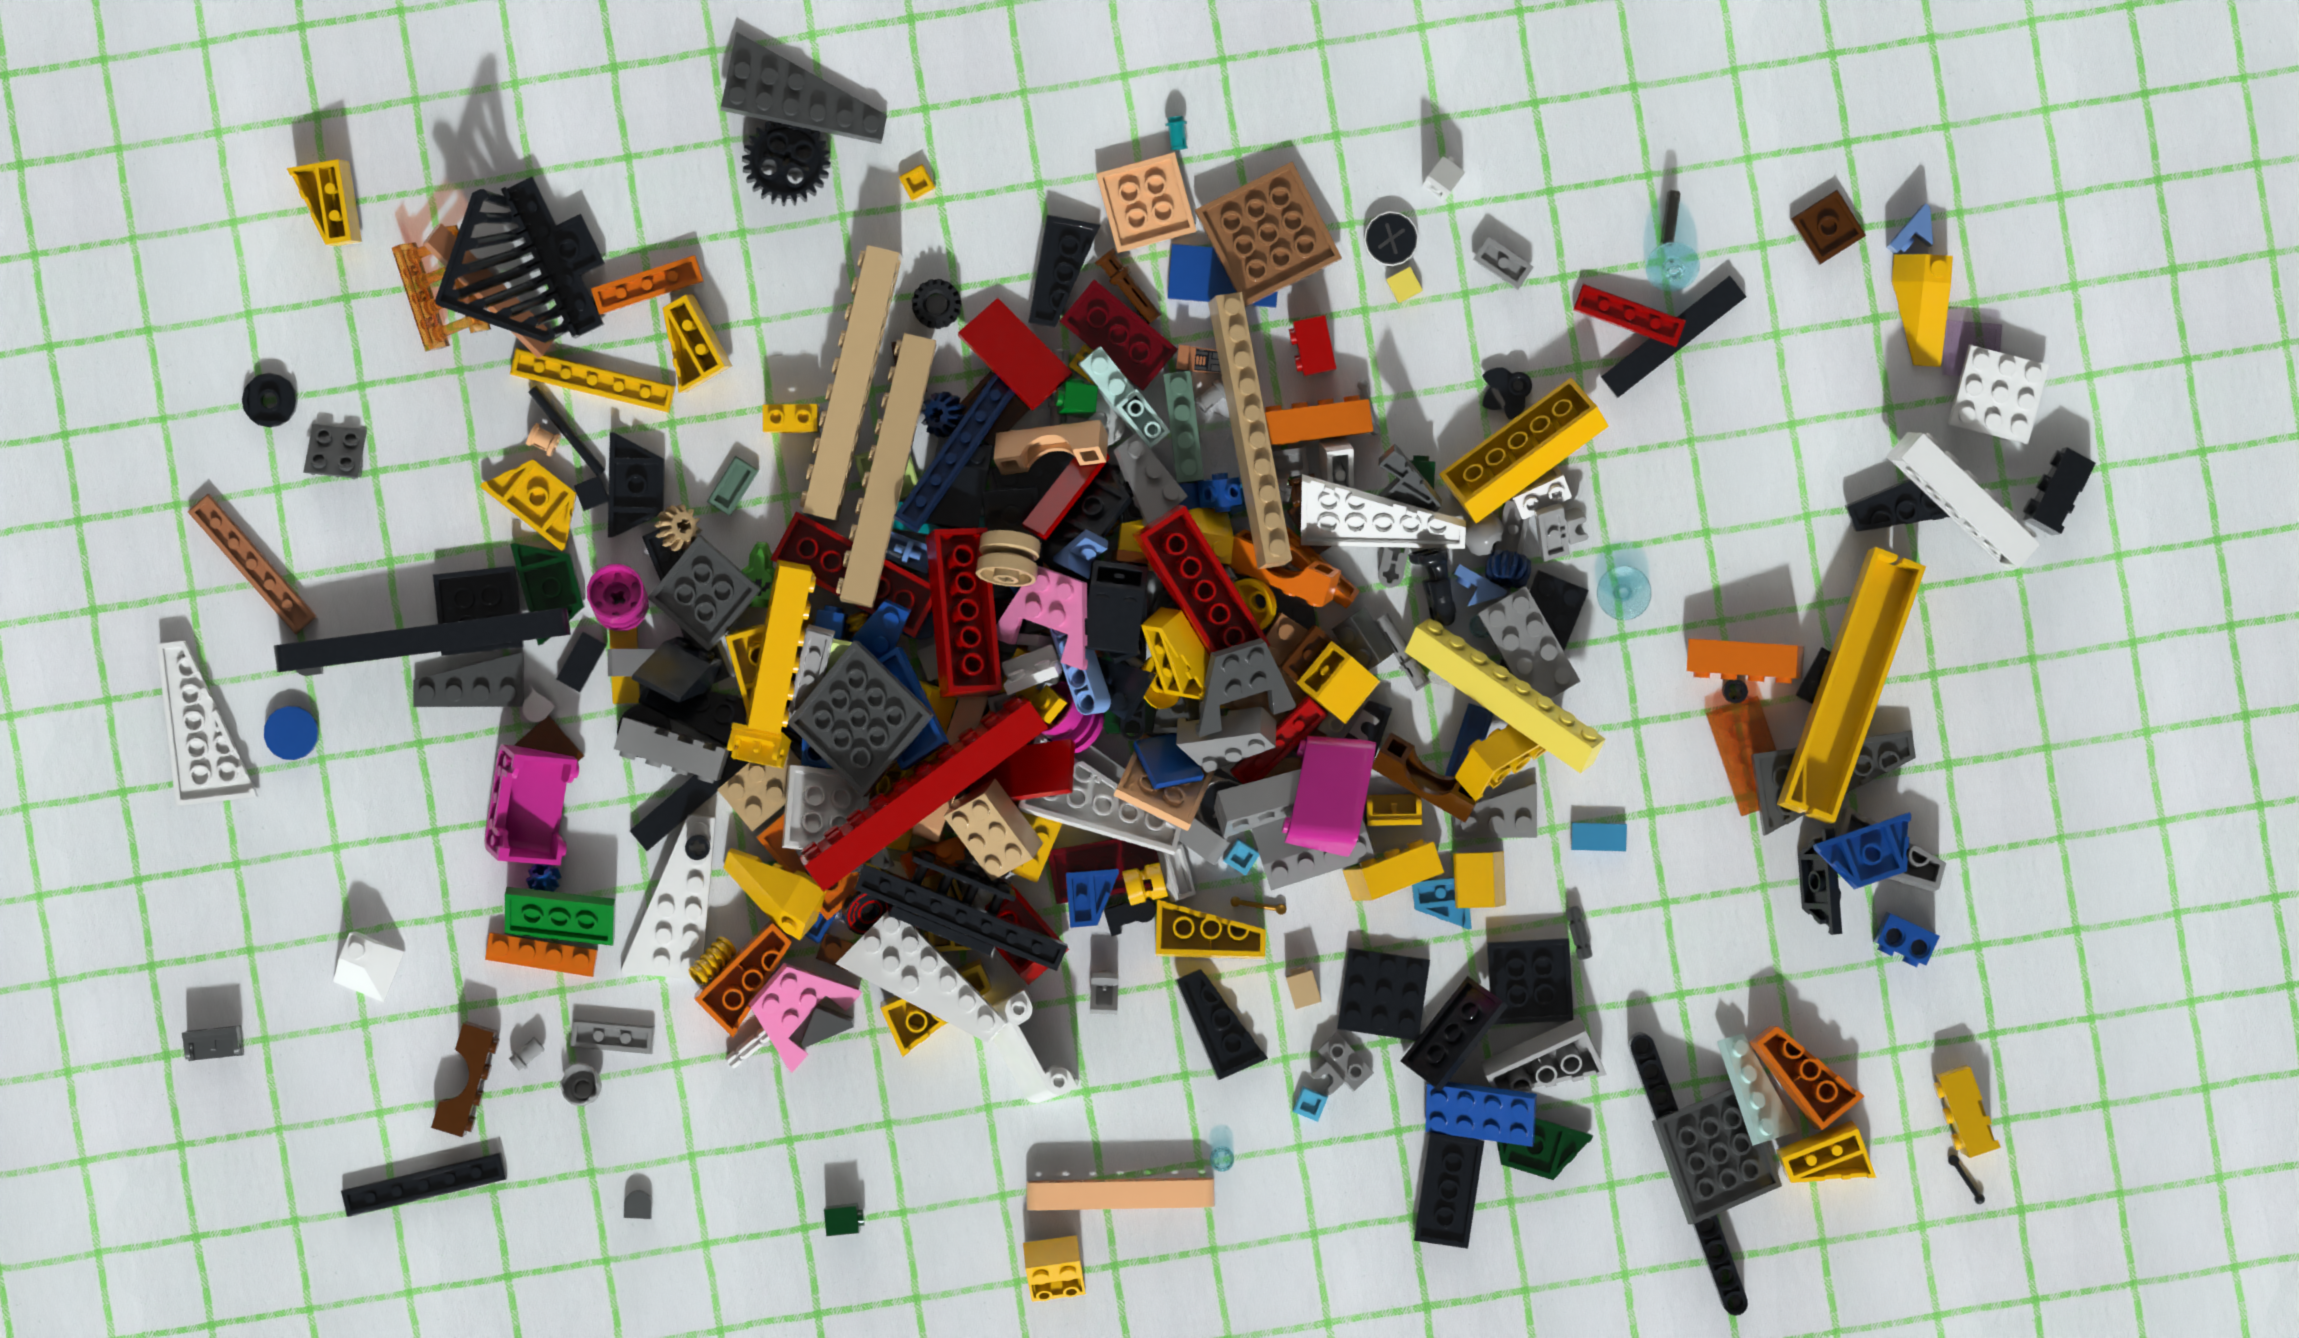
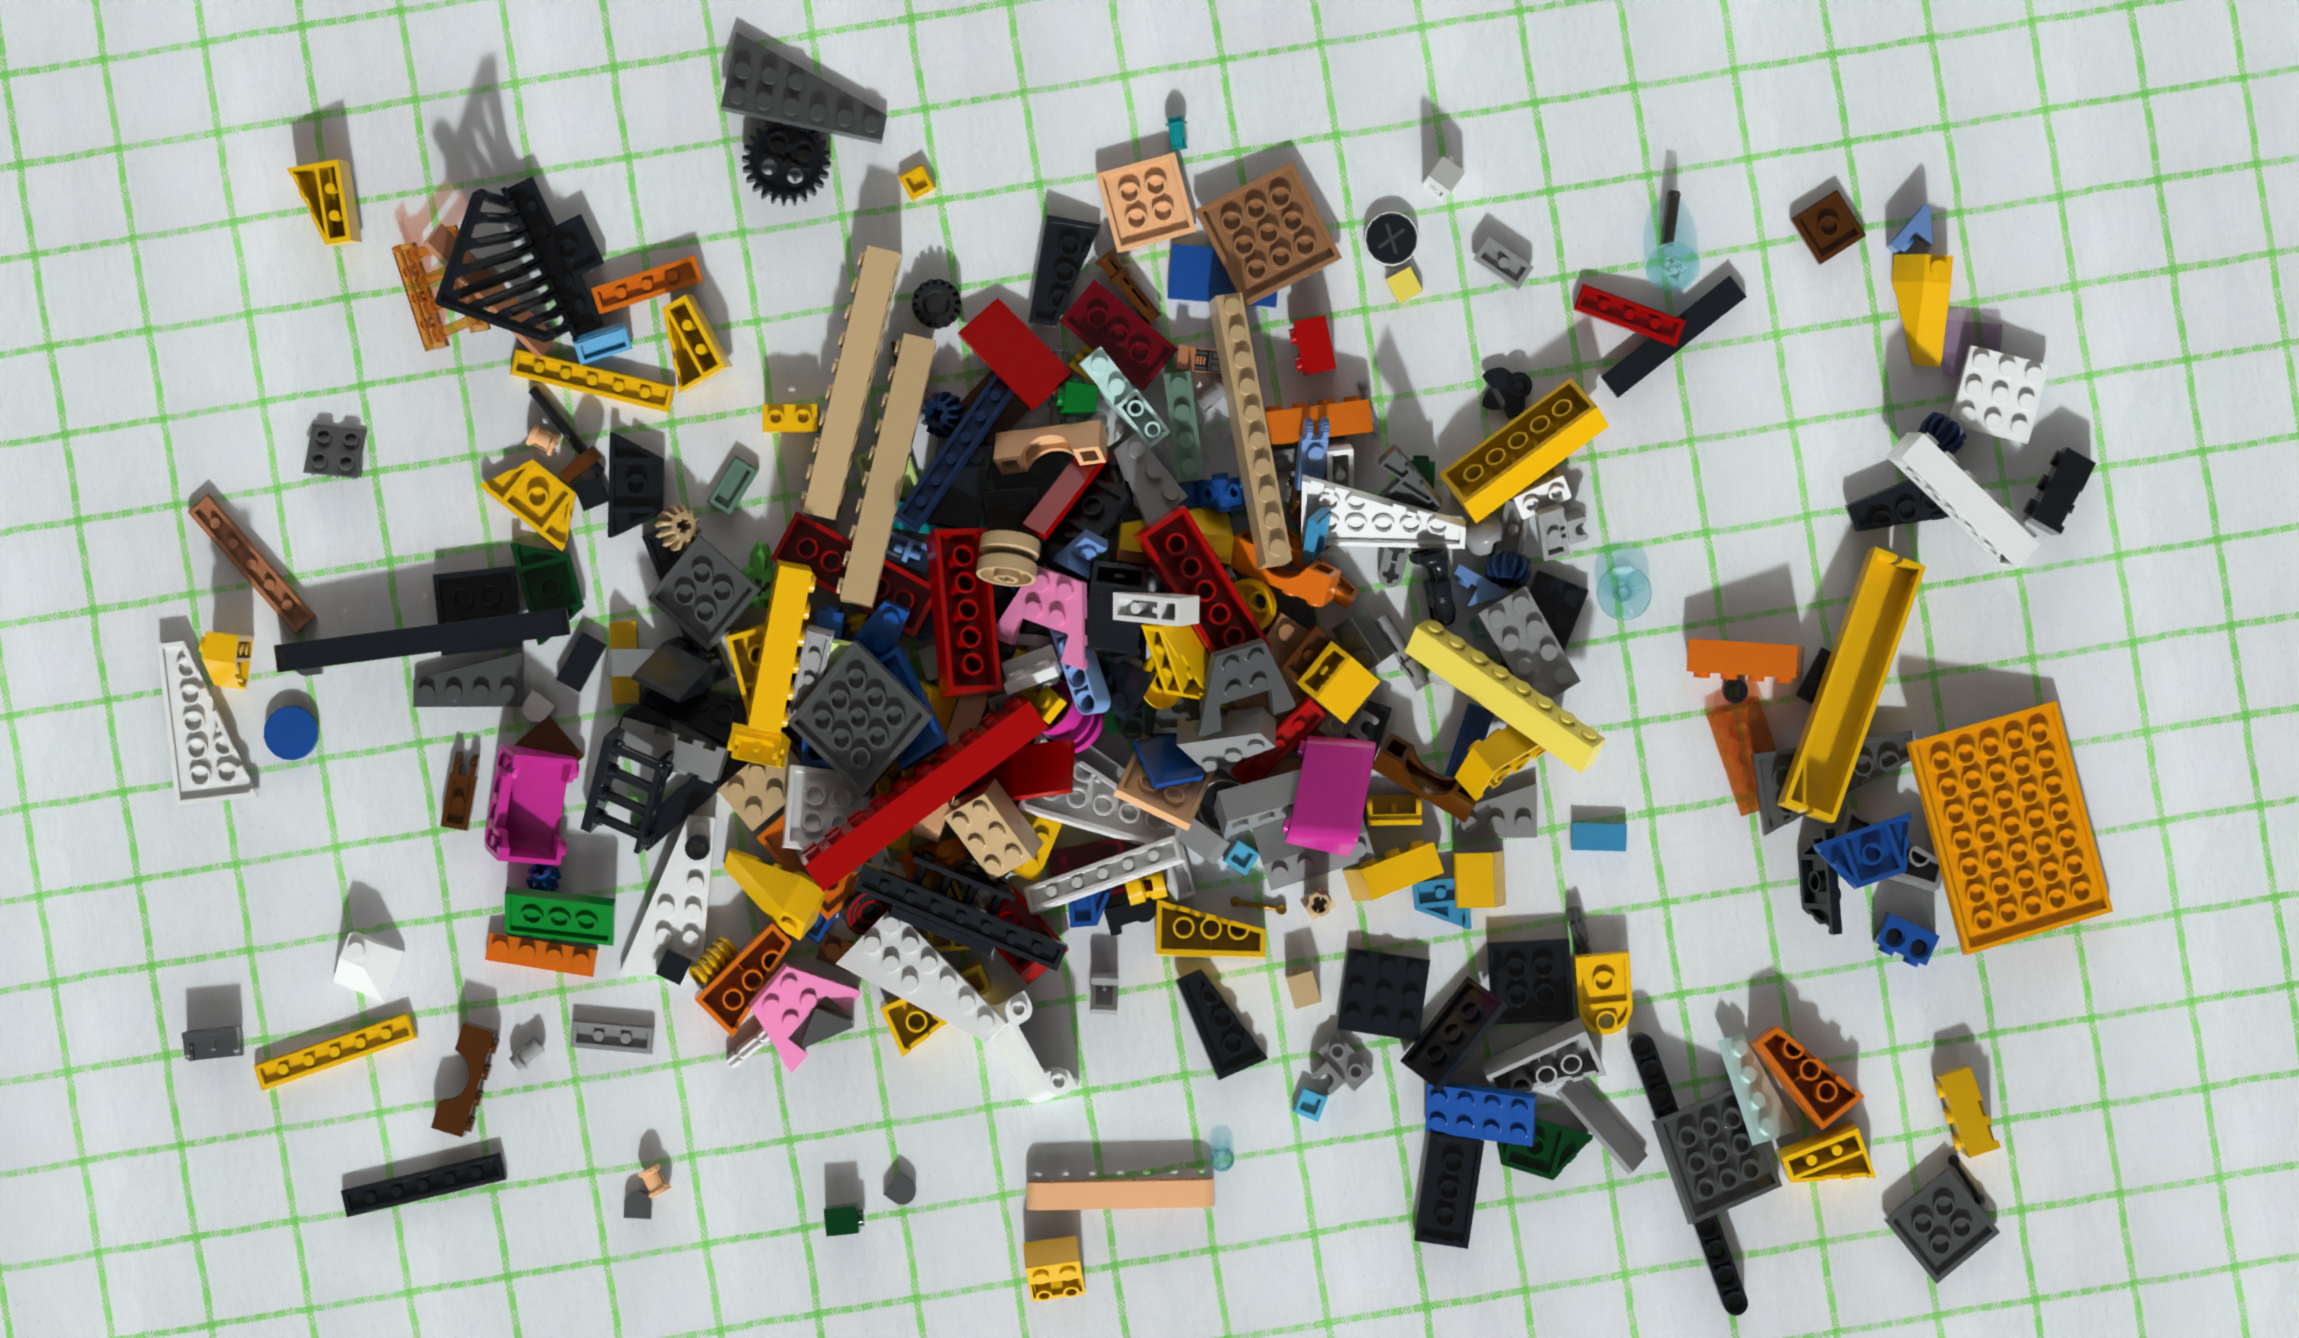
(227, 658): none -> yellow wedge
(253, 400): black tile -> none
(335, 1051): none -> yellow tile
(460, 794): none -> reddish brown hinge
(580, 465): none -> reddish brown beam
(580, 1084): light grey hair -> none
(602, 343): none -> dark azure tile
(602, 792): none -> black fence
(614, 583): dark pink wheel -> none
(654, 1180): none -> light nougat bush
(673, 966): none -> black tile
(901, 1190): none -> dark grey tile
(1104, 874): none -> white tile
(1156, 608): none -> white slope
(1312, 451): none -> medium blue hinge
(1316, 535): none -> dark azure tile
(1317, 902): none -> tan piece
(1602, 1125): none -> light grey tile
(1603, 988): none -> yellow tile
(1941, 1225): none -> dark grey plate
(1945, 430): none -> dark blue gear
(2009, 827): none -> light orange plate

